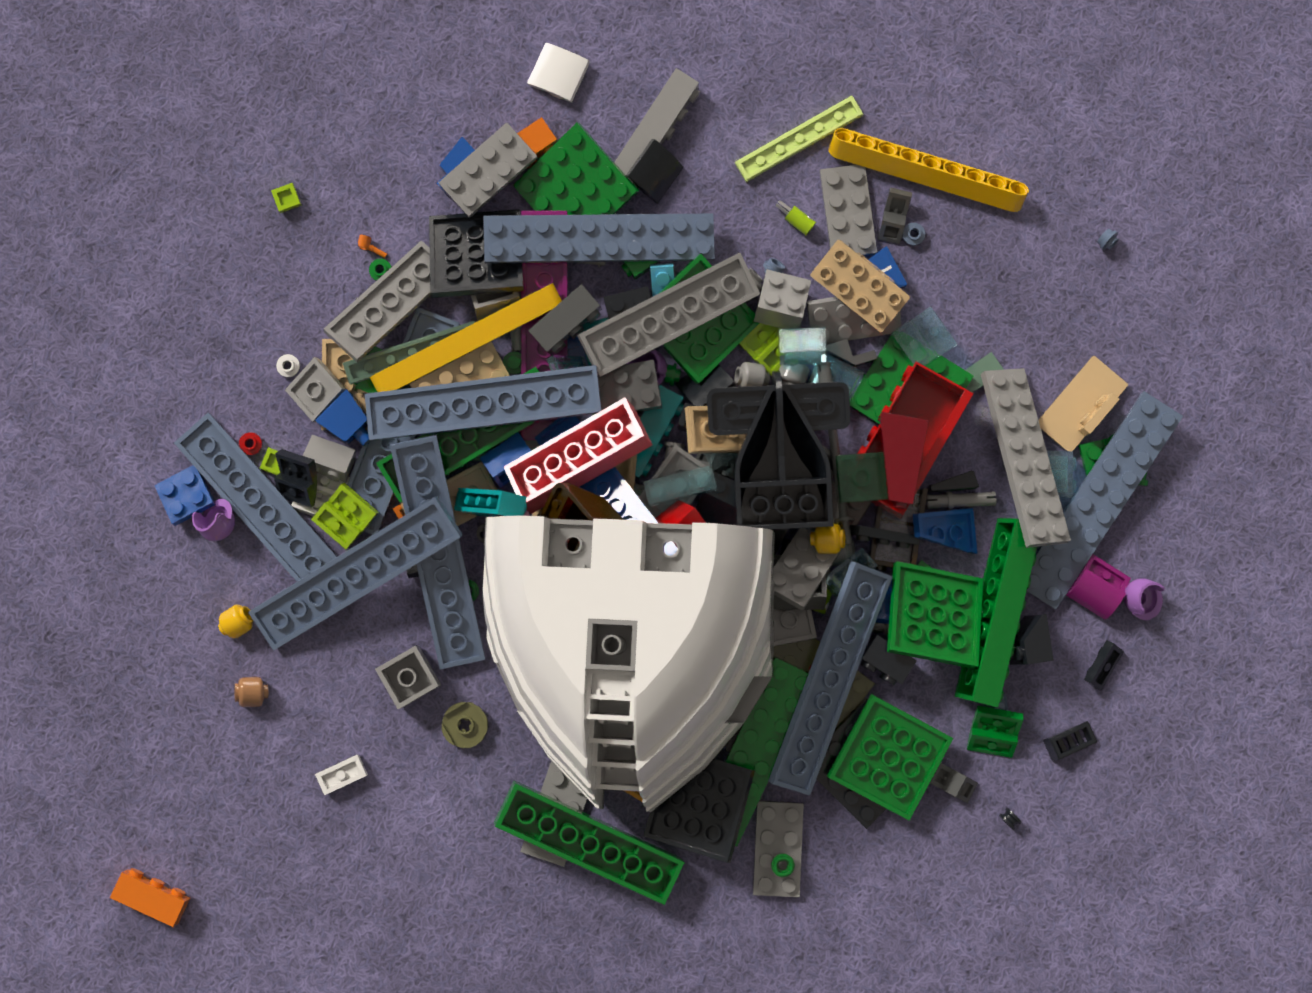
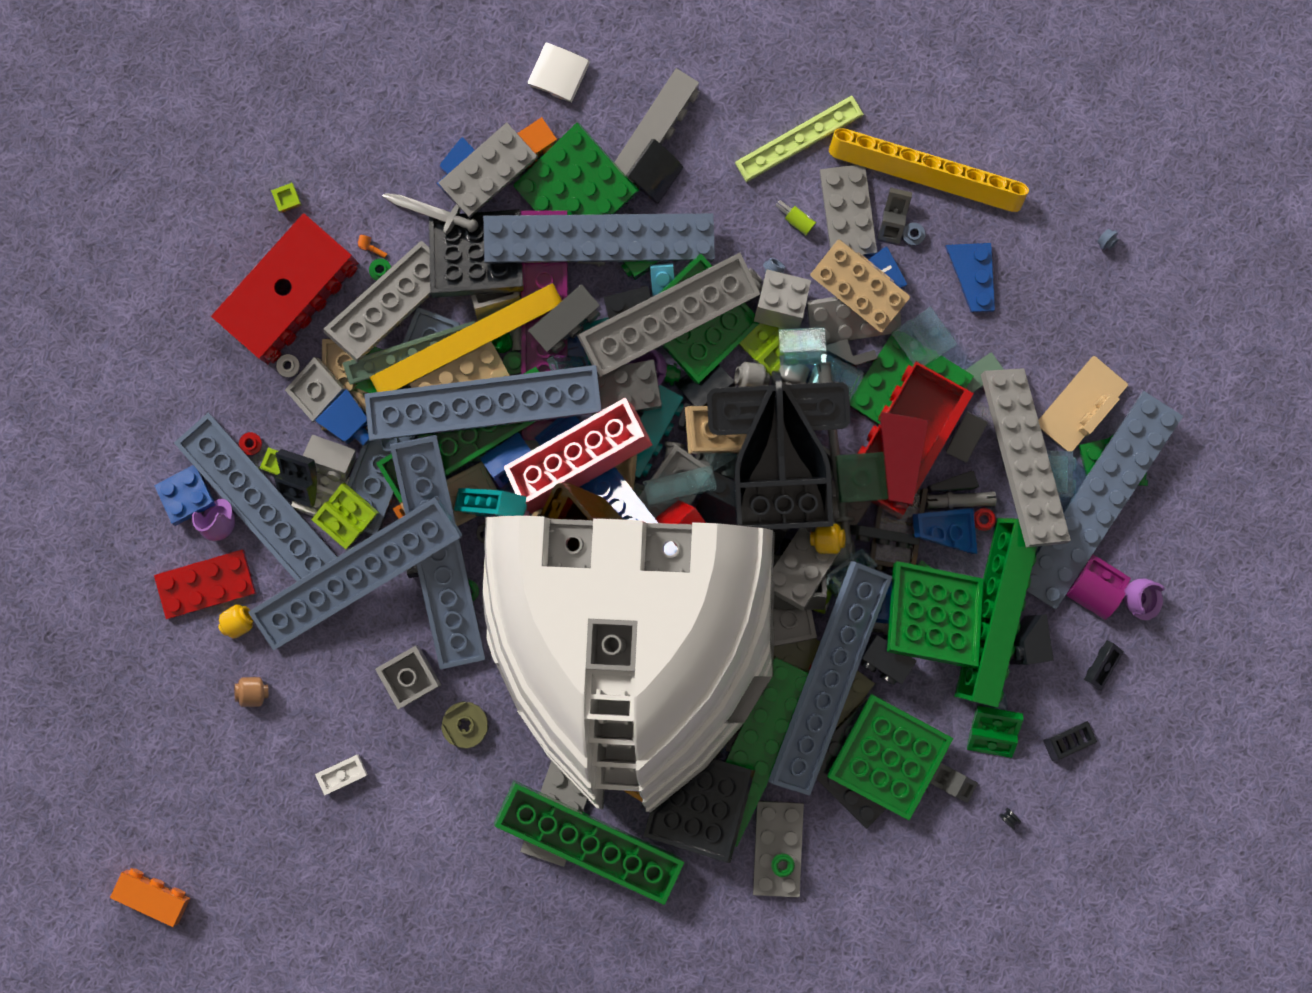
(204, 584): none -> red plate
(269, 321): none -> red piece
(451, 218): none -> light grey sword
(503, 343): none -> green plate
(966, 436): none -> dark grey tile
(975, 274): none -> blue wing
(991, 519): none -> red plate

